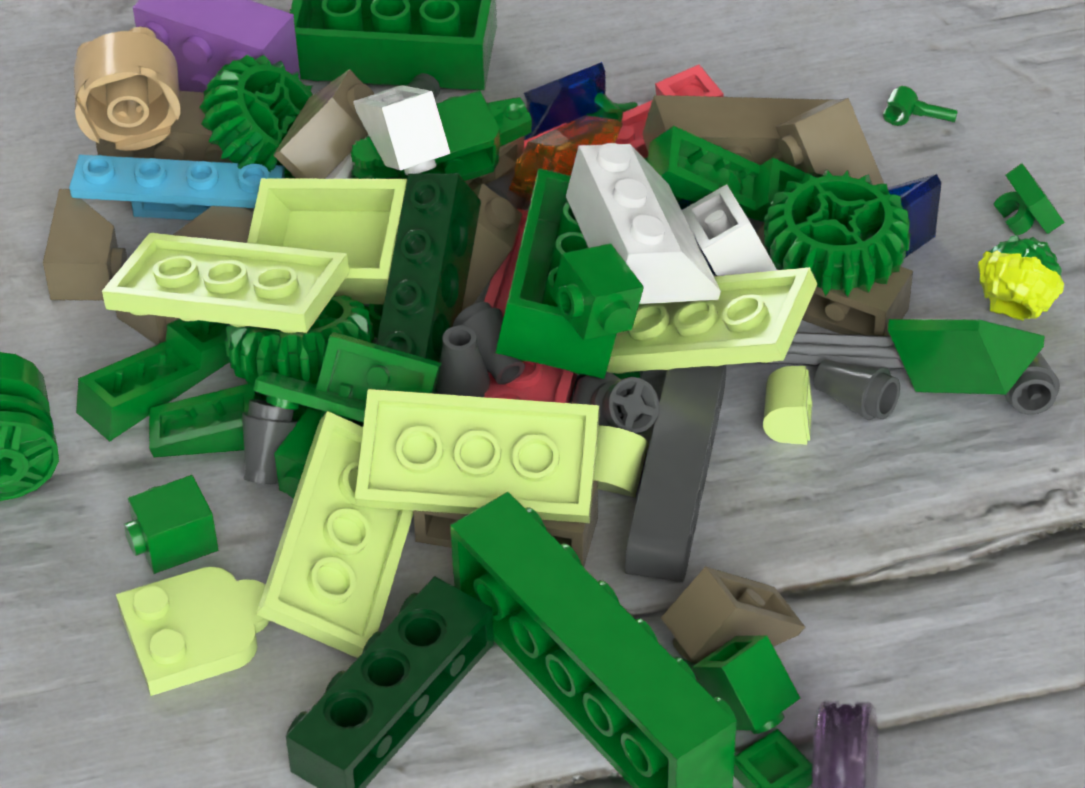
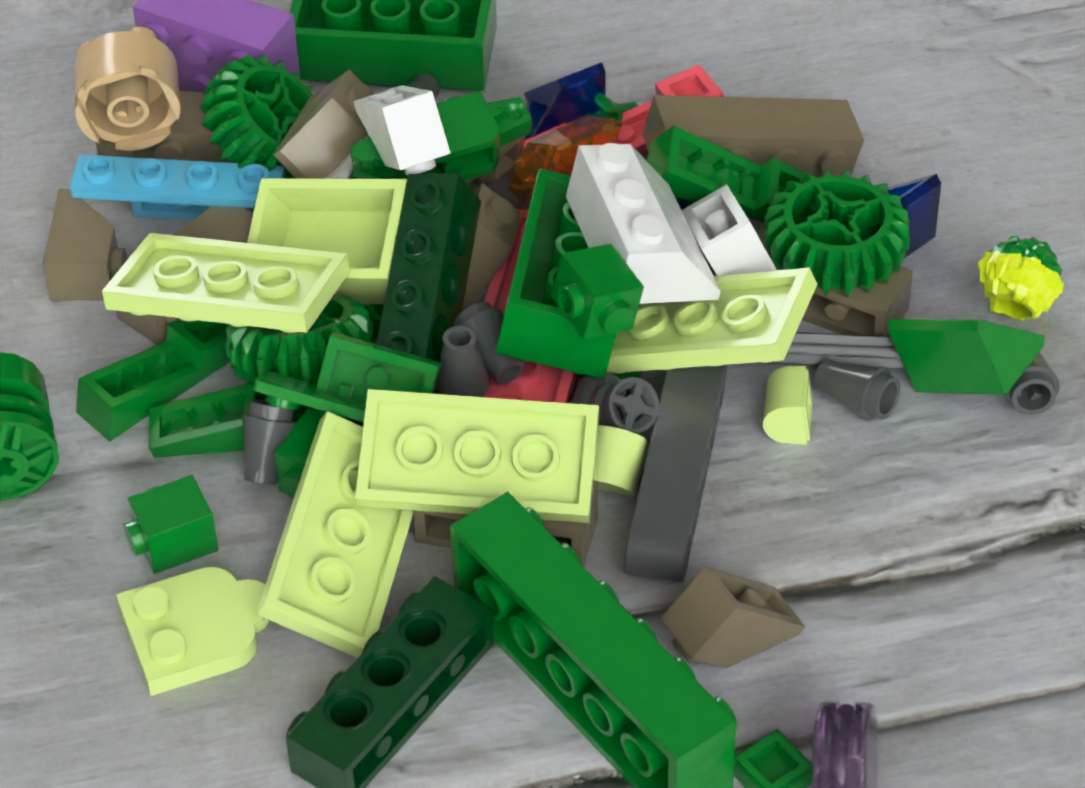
(750, 681): green brick -> none
(828, 140): dark tan slope -> none
(904, 102): green hand -> none
(1029, 202): green tile -> none

